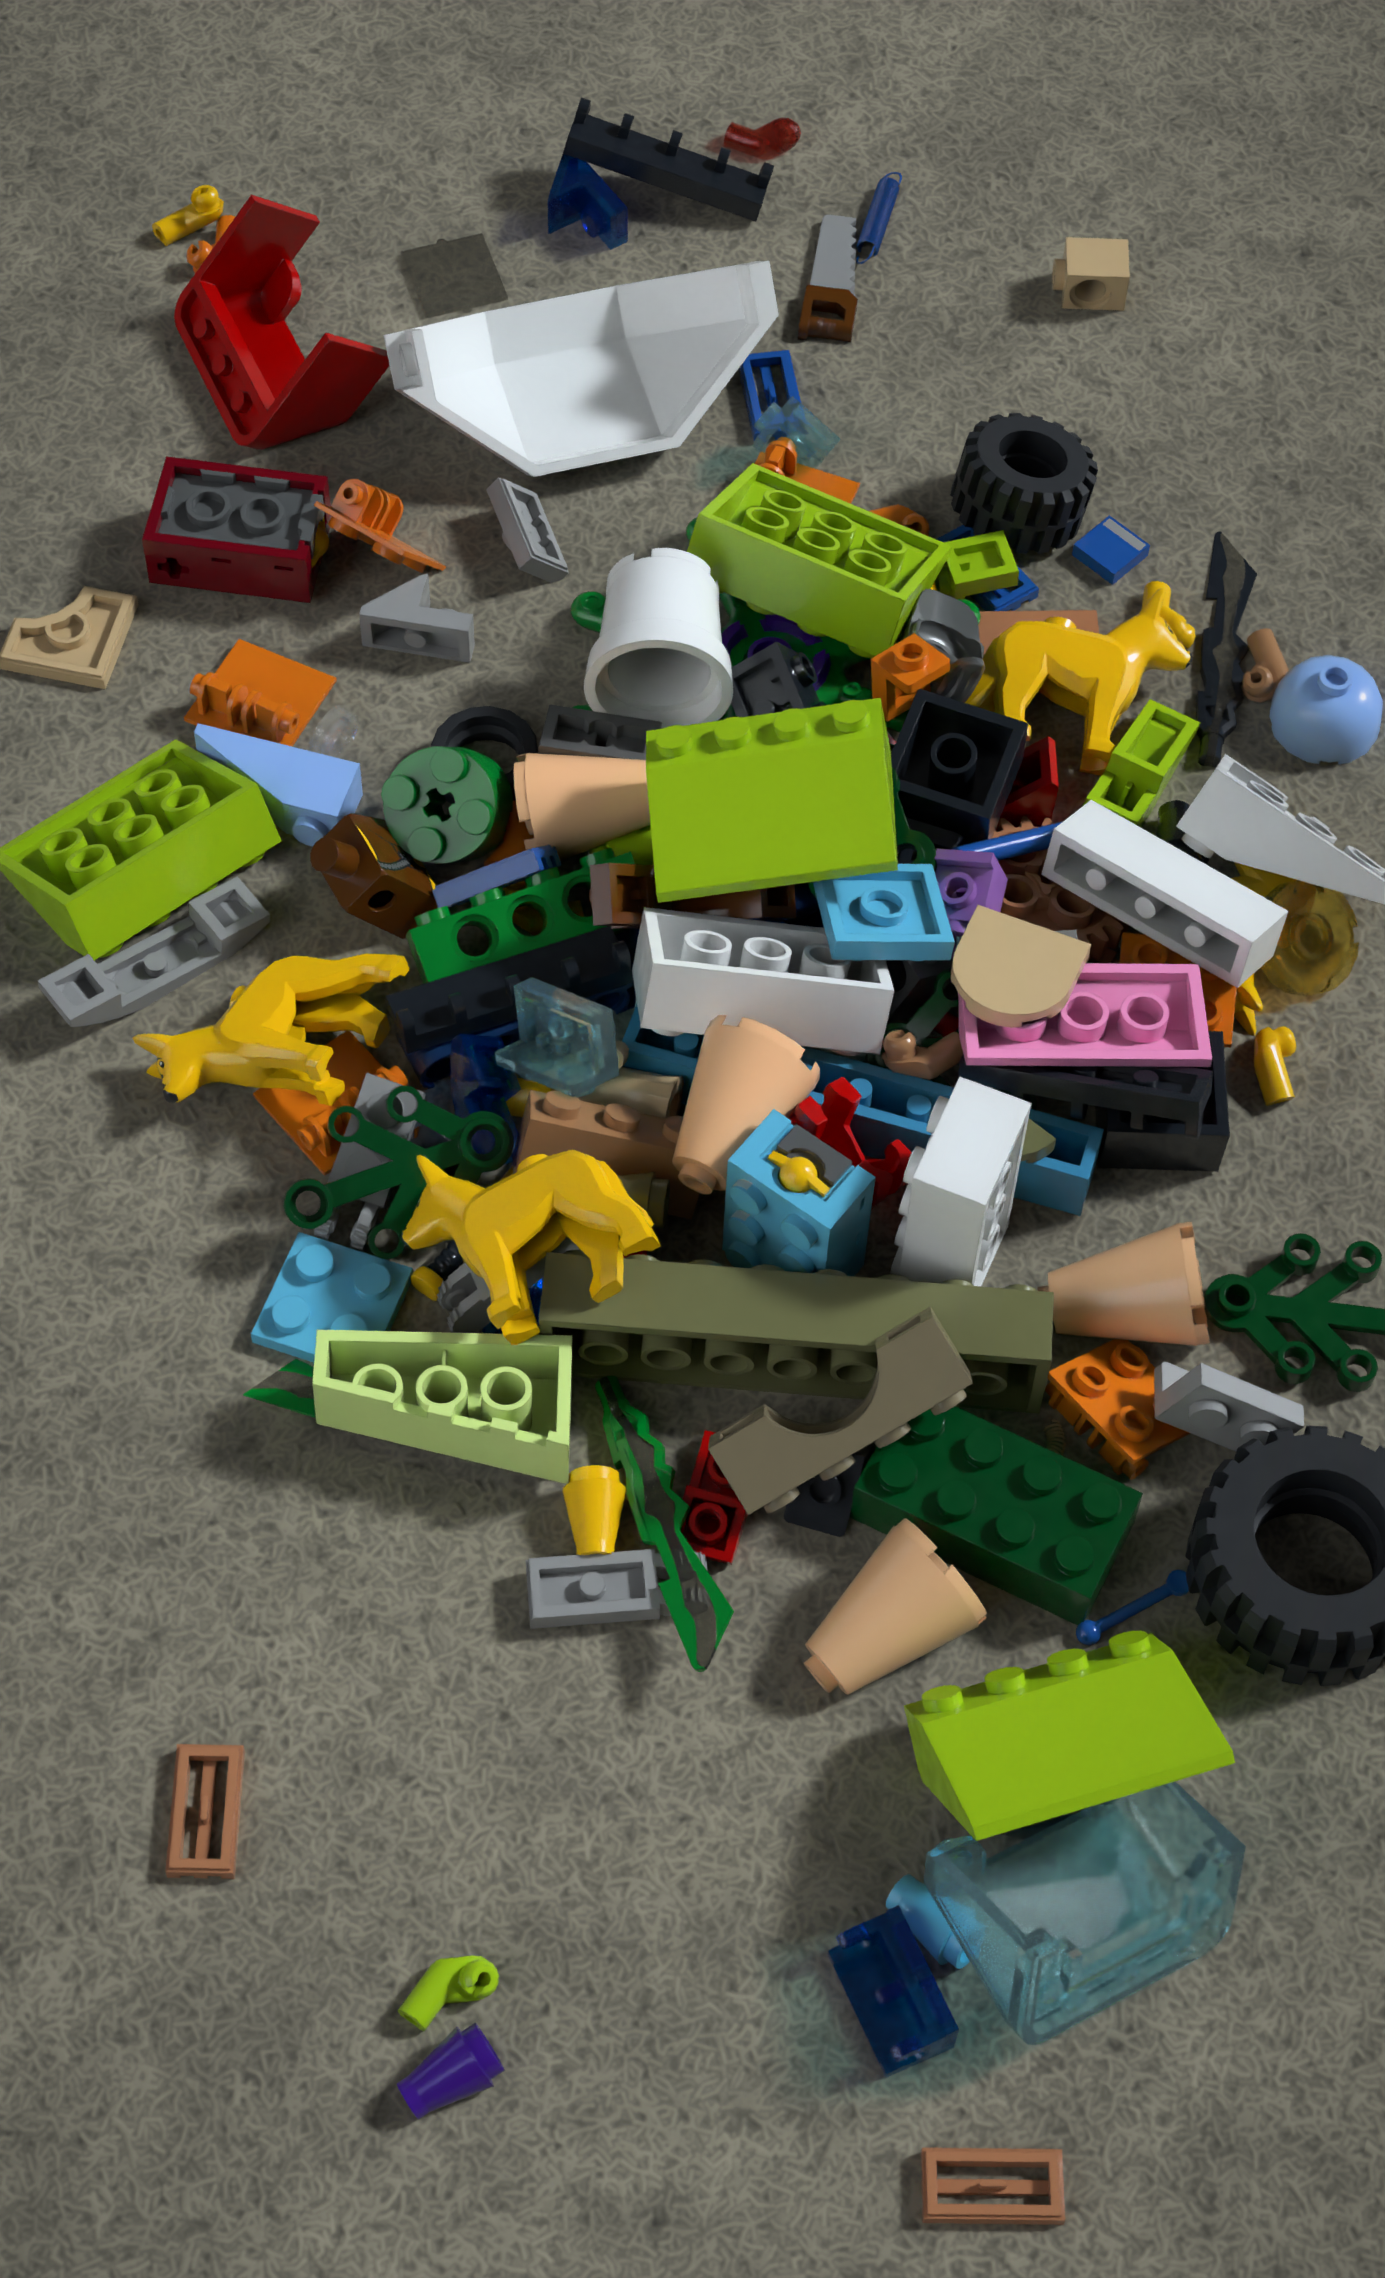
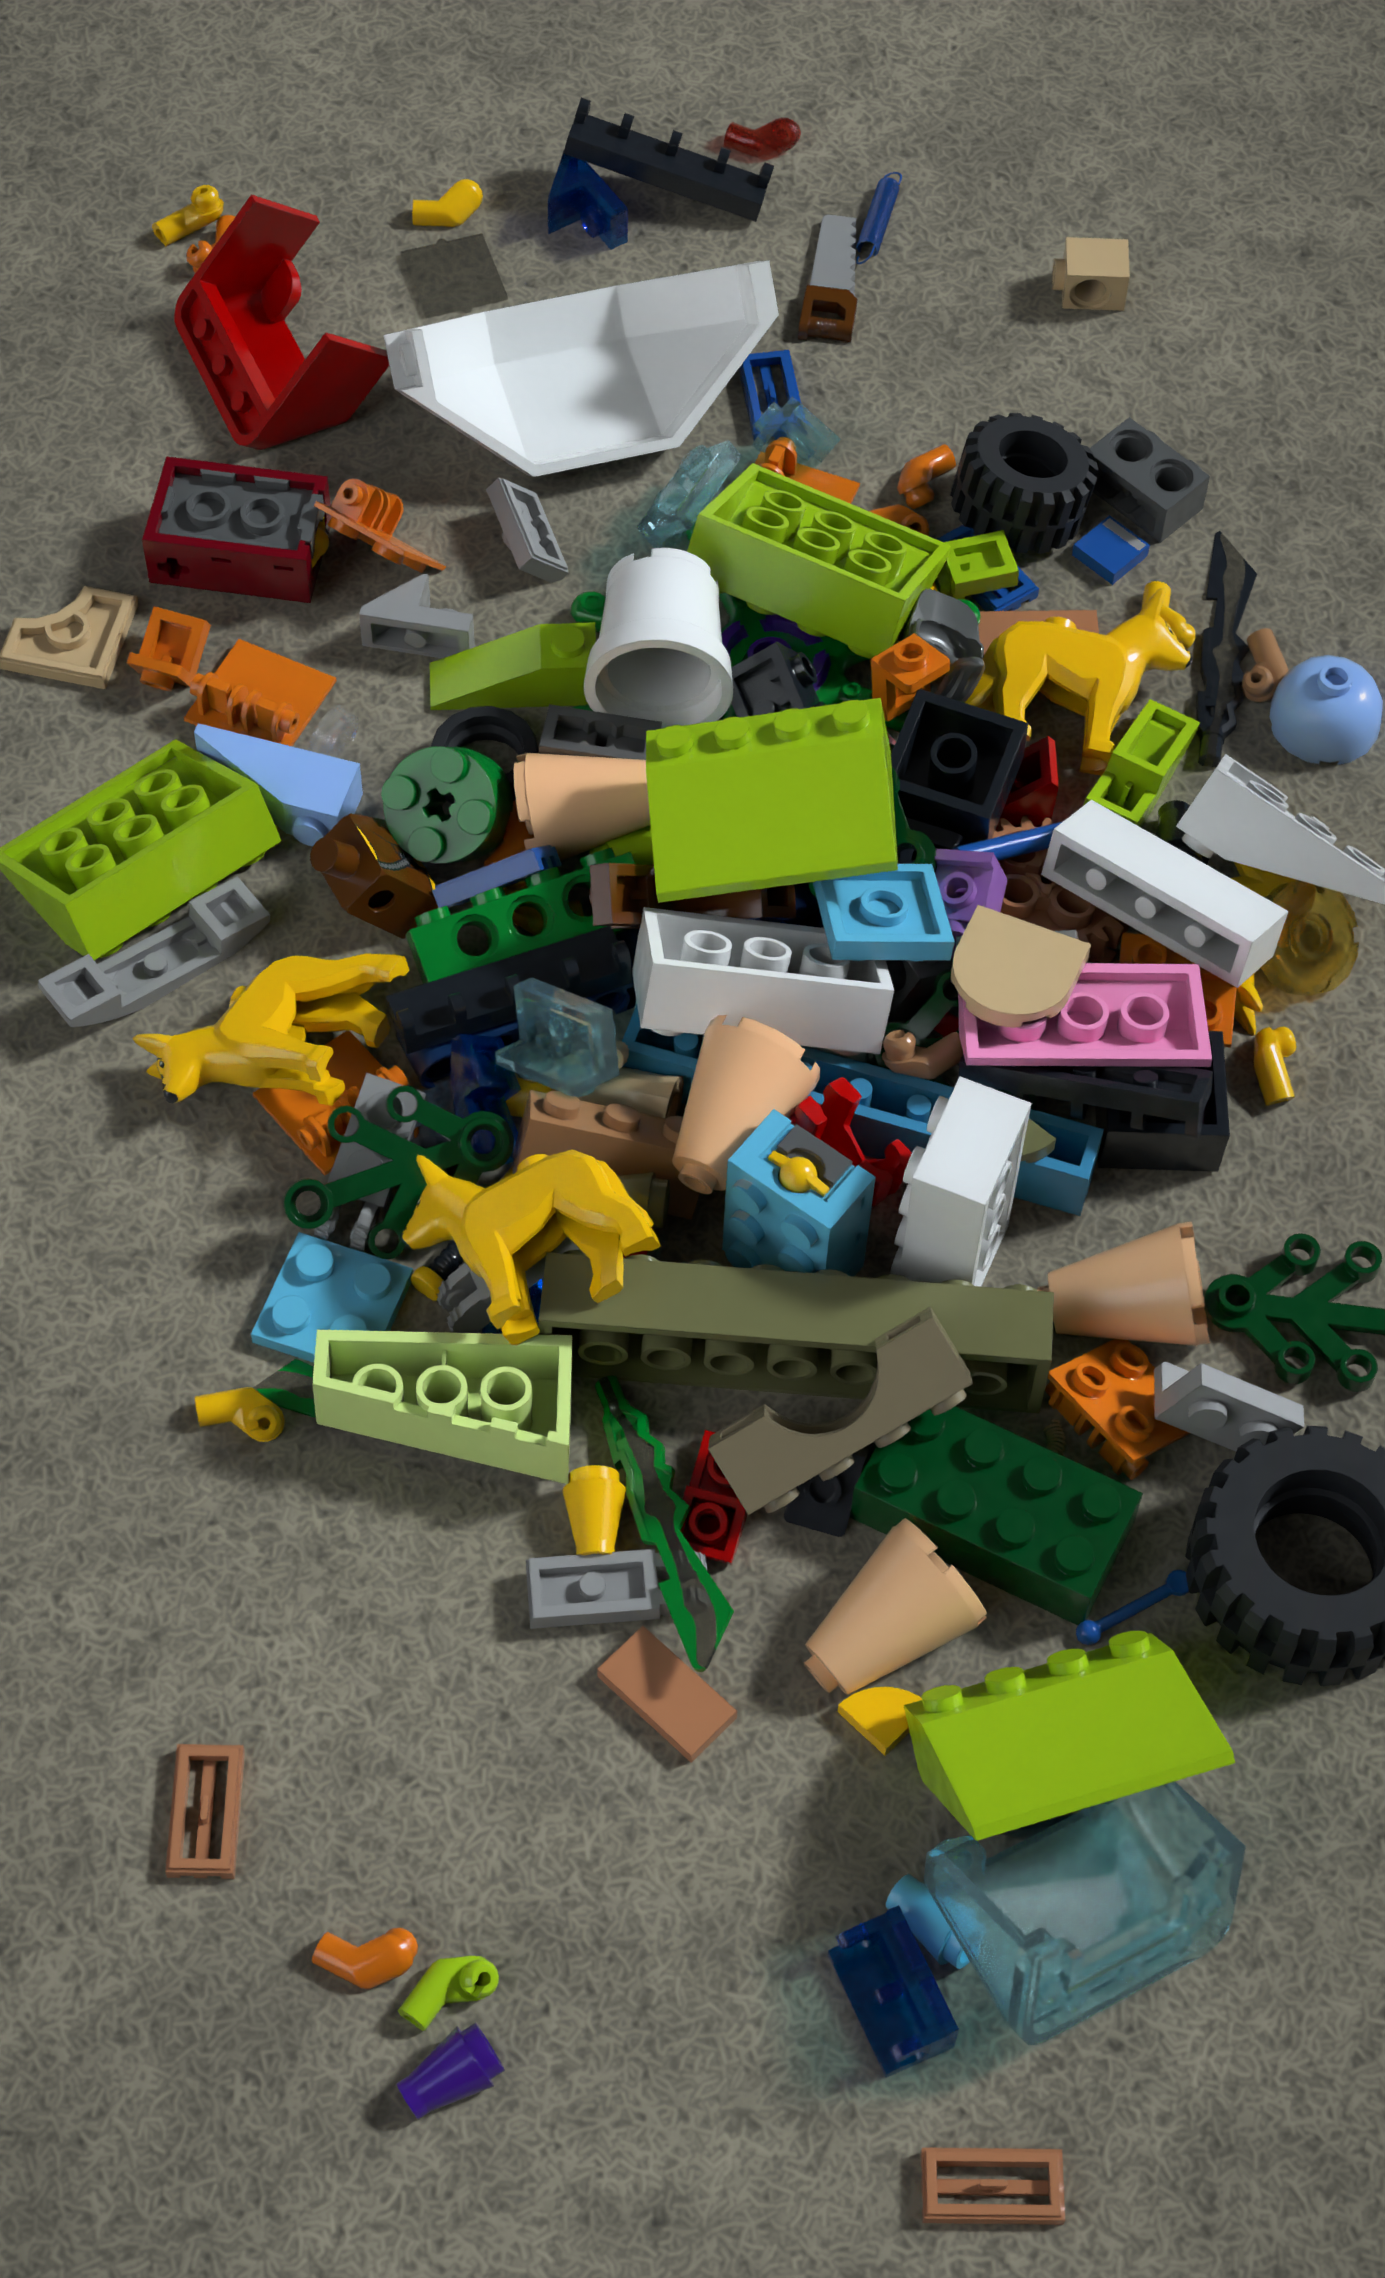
(170, 649): none -> orange bracket
(245, 1409): none -> yellow arm
(369, 1963): none -> orange arm
(451, 208): none -> yellow arm
(517, 670): none -> lime slope
(667, 1693): none -> nougat tile
(687, 494): none -> clear light blue bracket
(879, 1715): none -> yellow tile
(921, 470): none -> orange arm
(1148, 480): none -> dark grey brick

